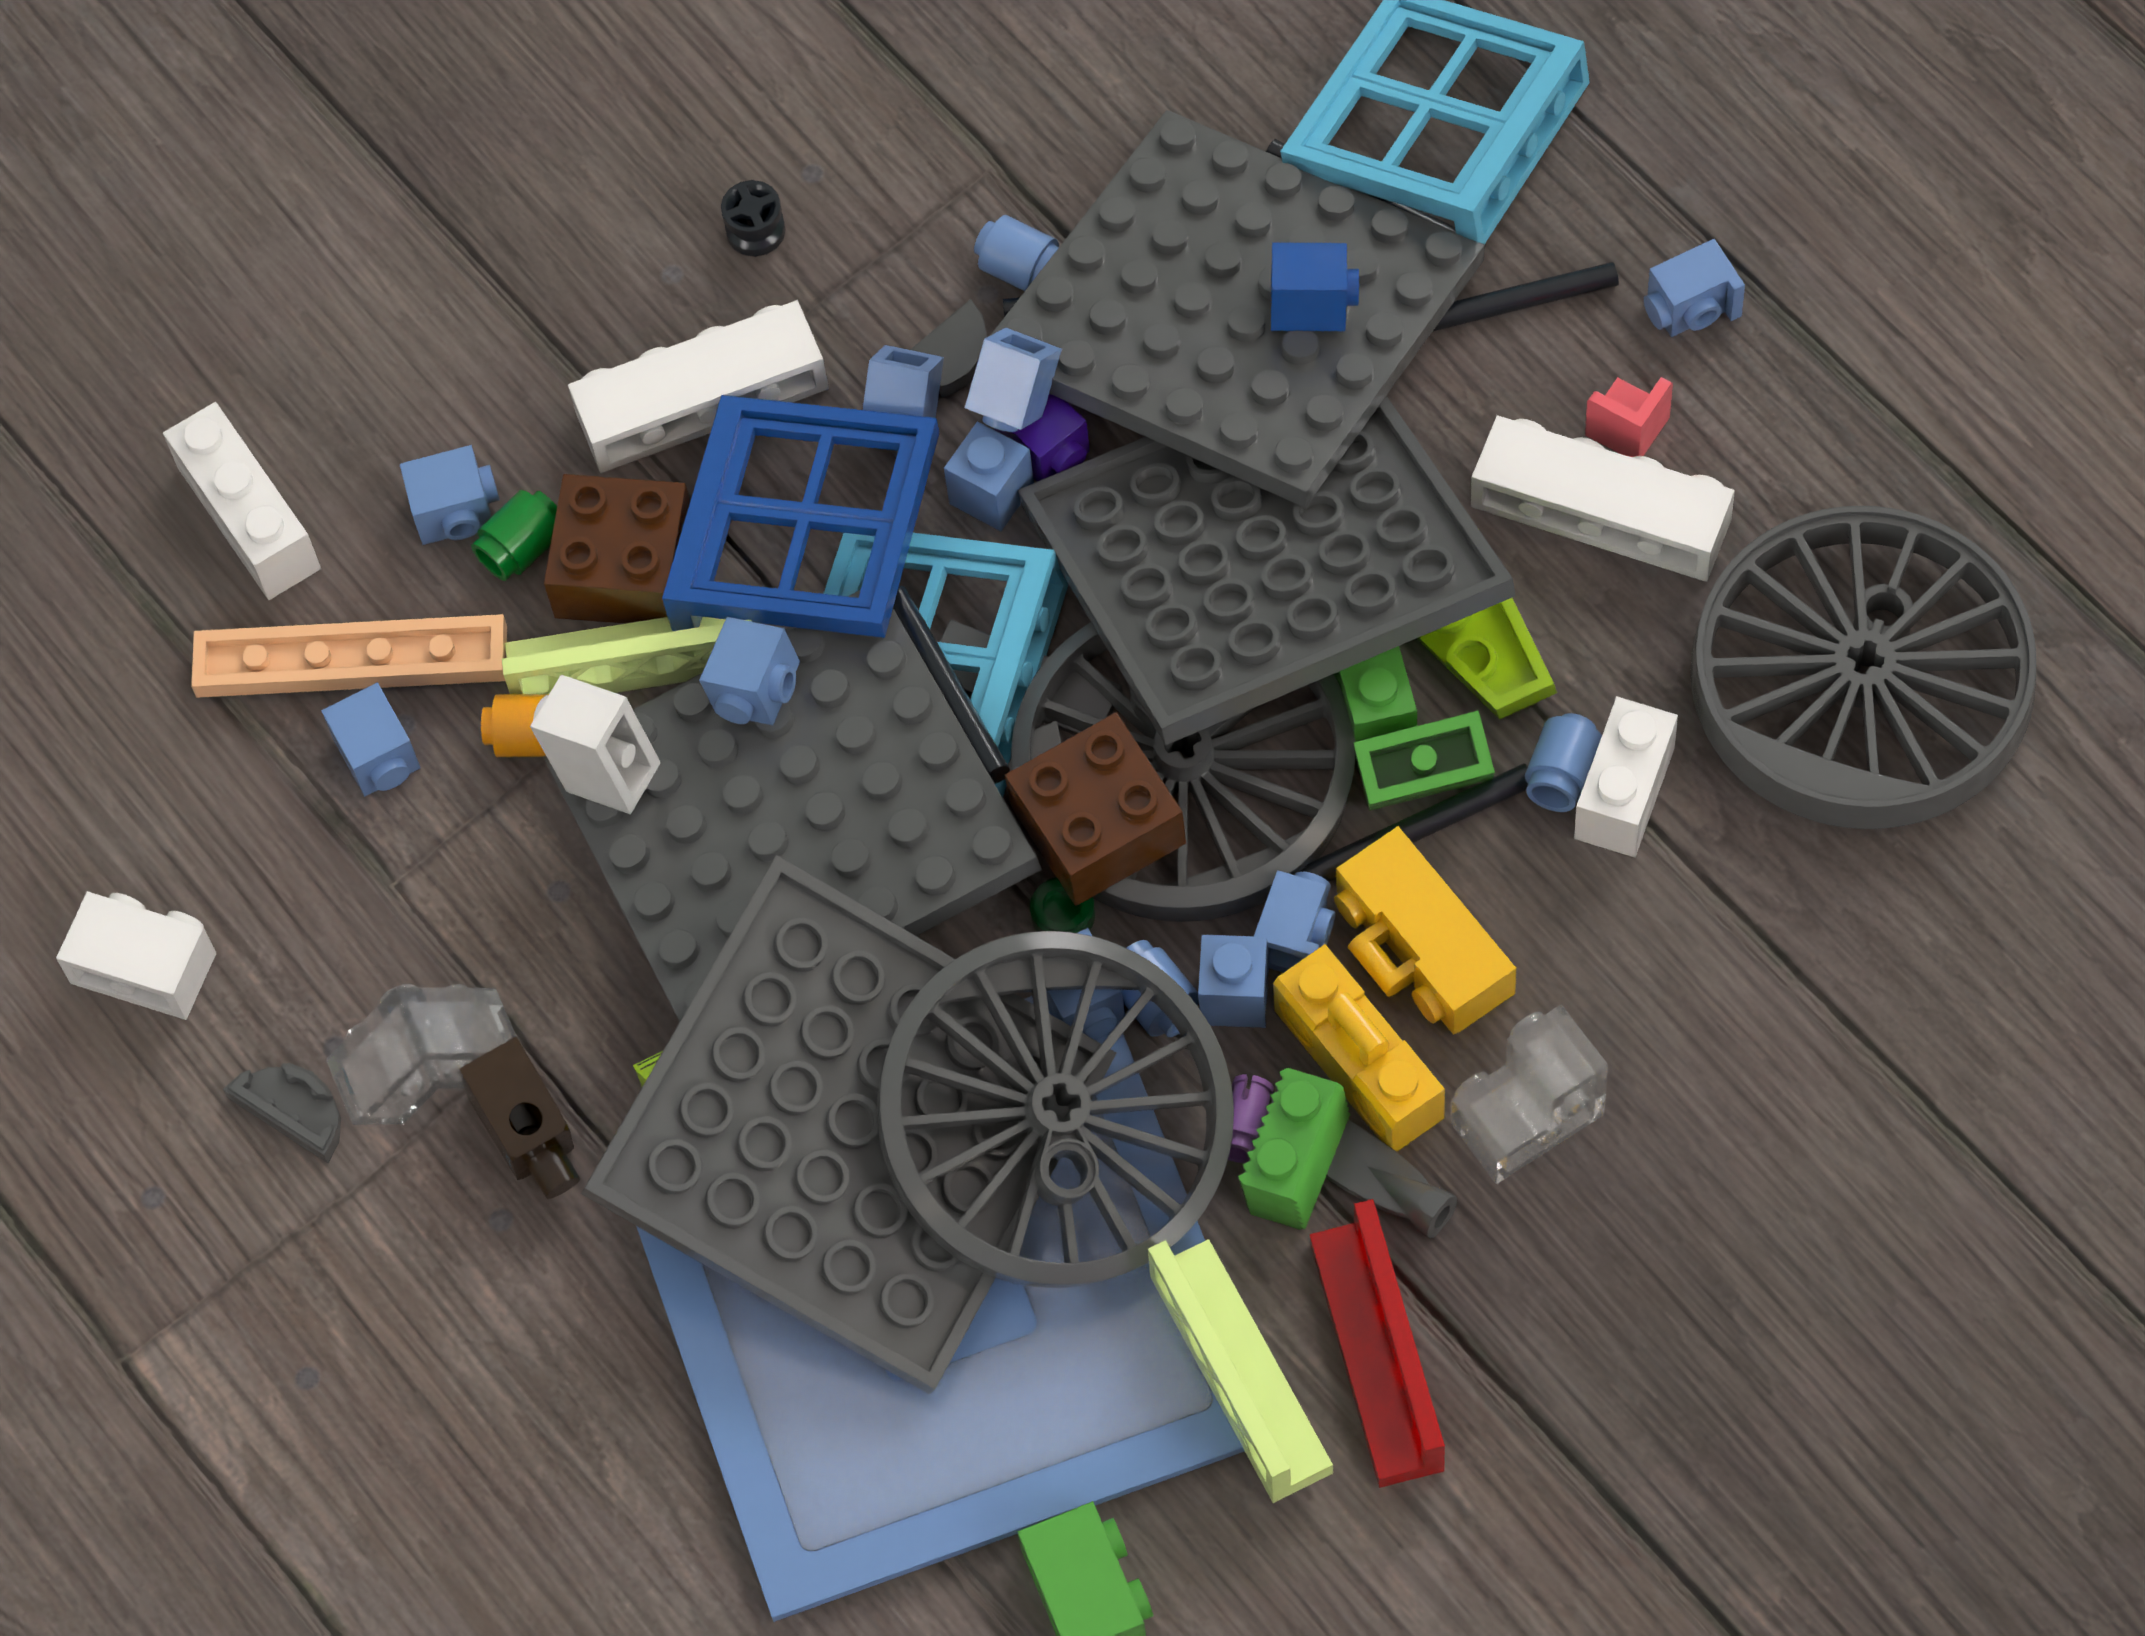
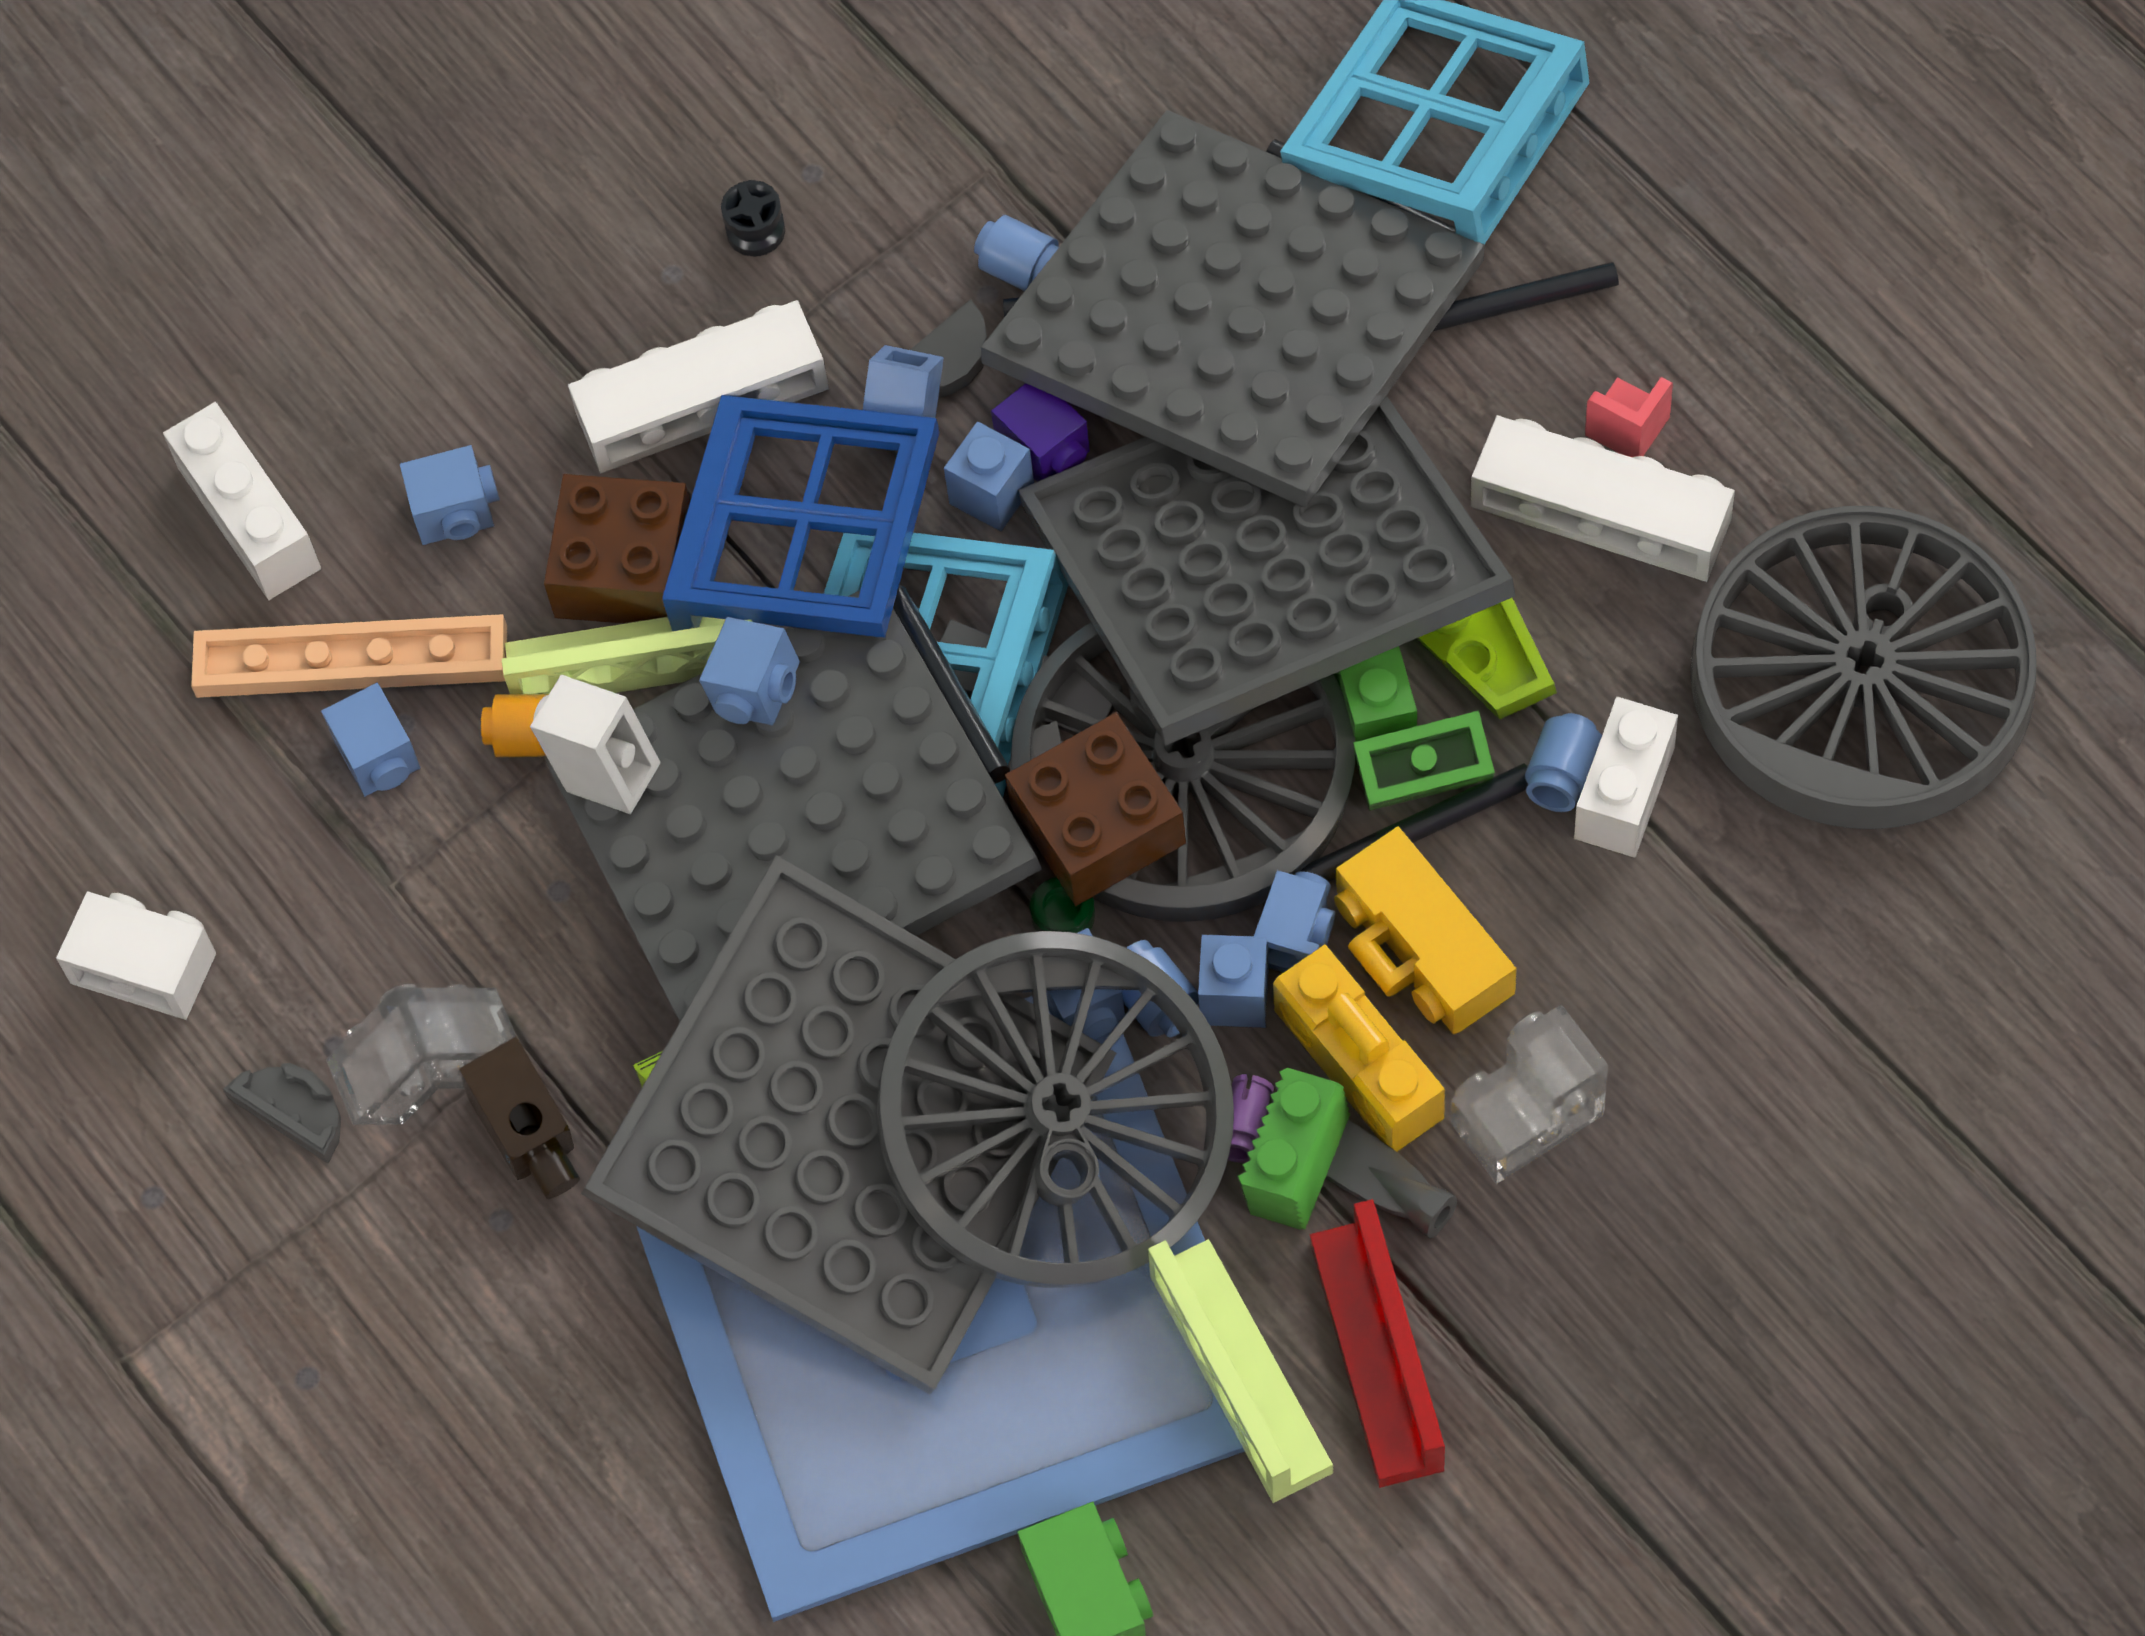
(516, 534): green brick -> none
(1012, 380): medium blue brick -> none
(1311, 286): blue brick -> none
(1693, 290): medium blue brick -> none

